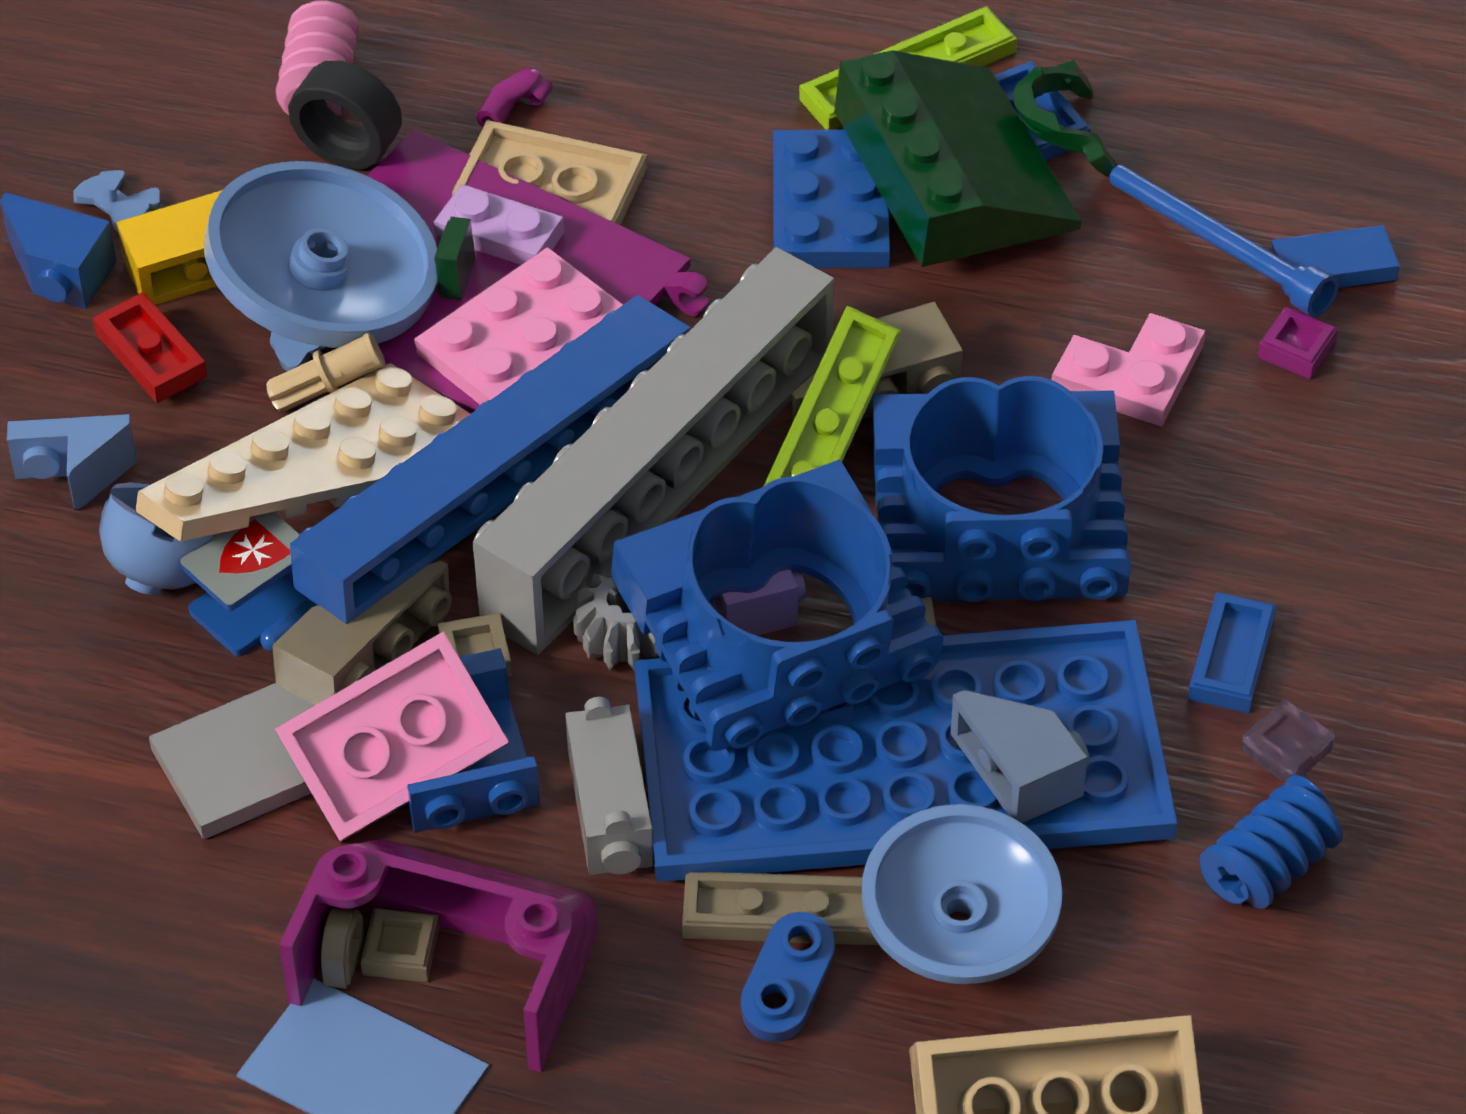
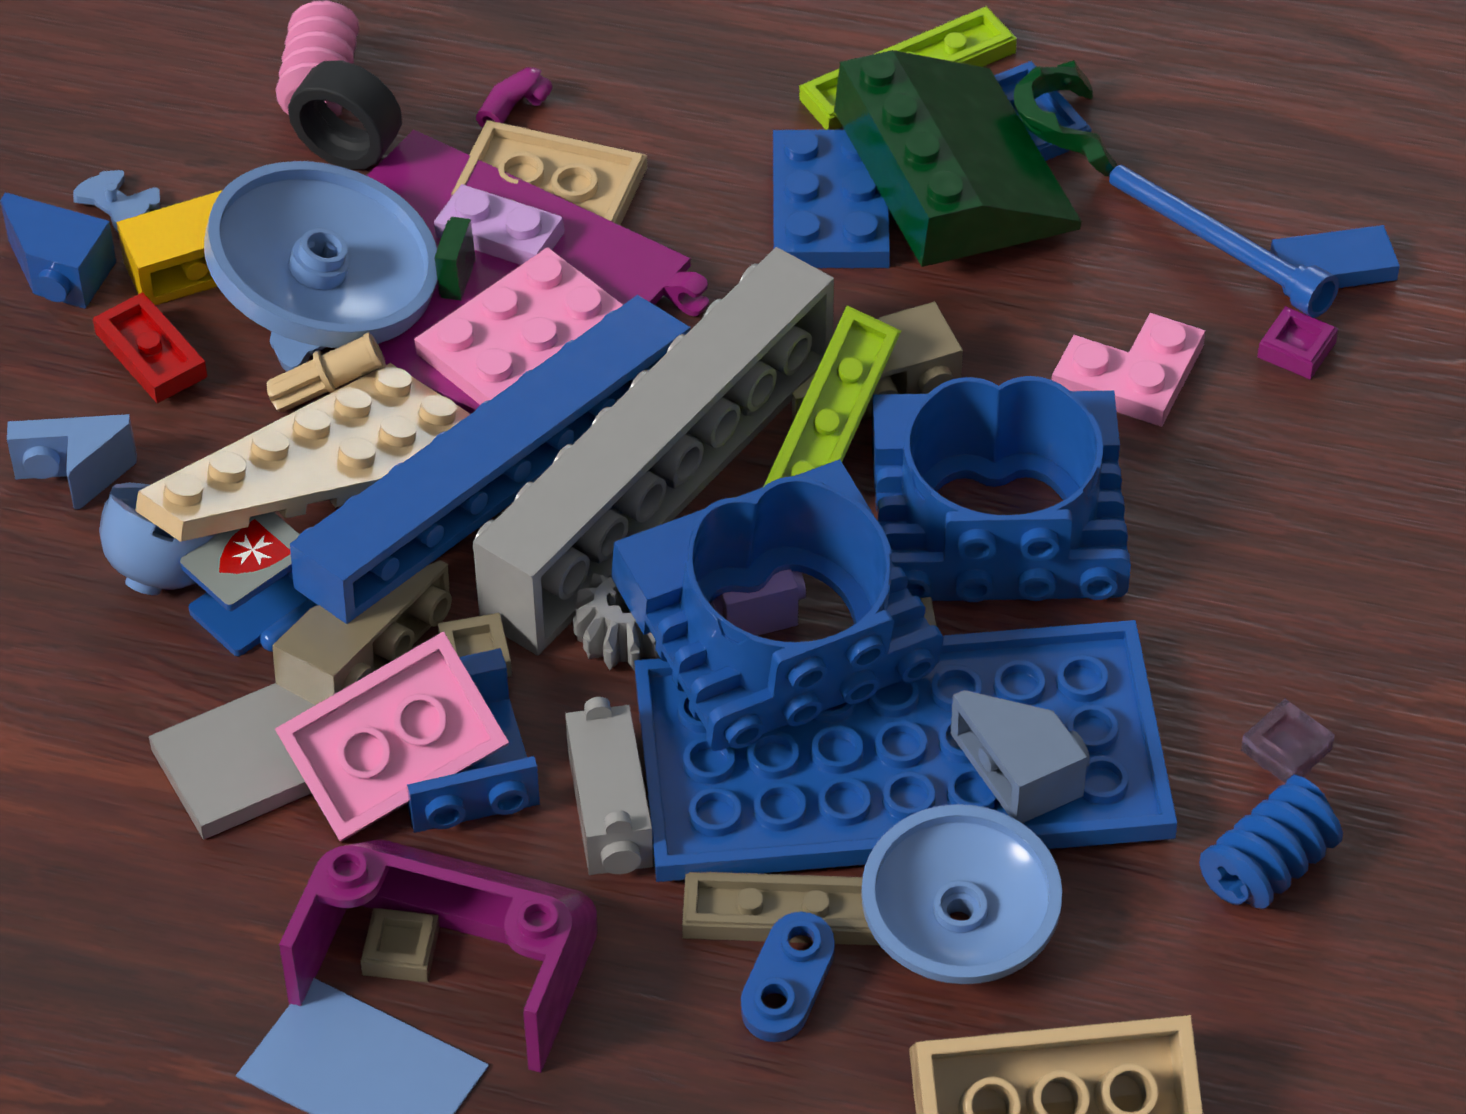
(341, 946): dark tan tile -> none
(1232, 652): blue tile -> none

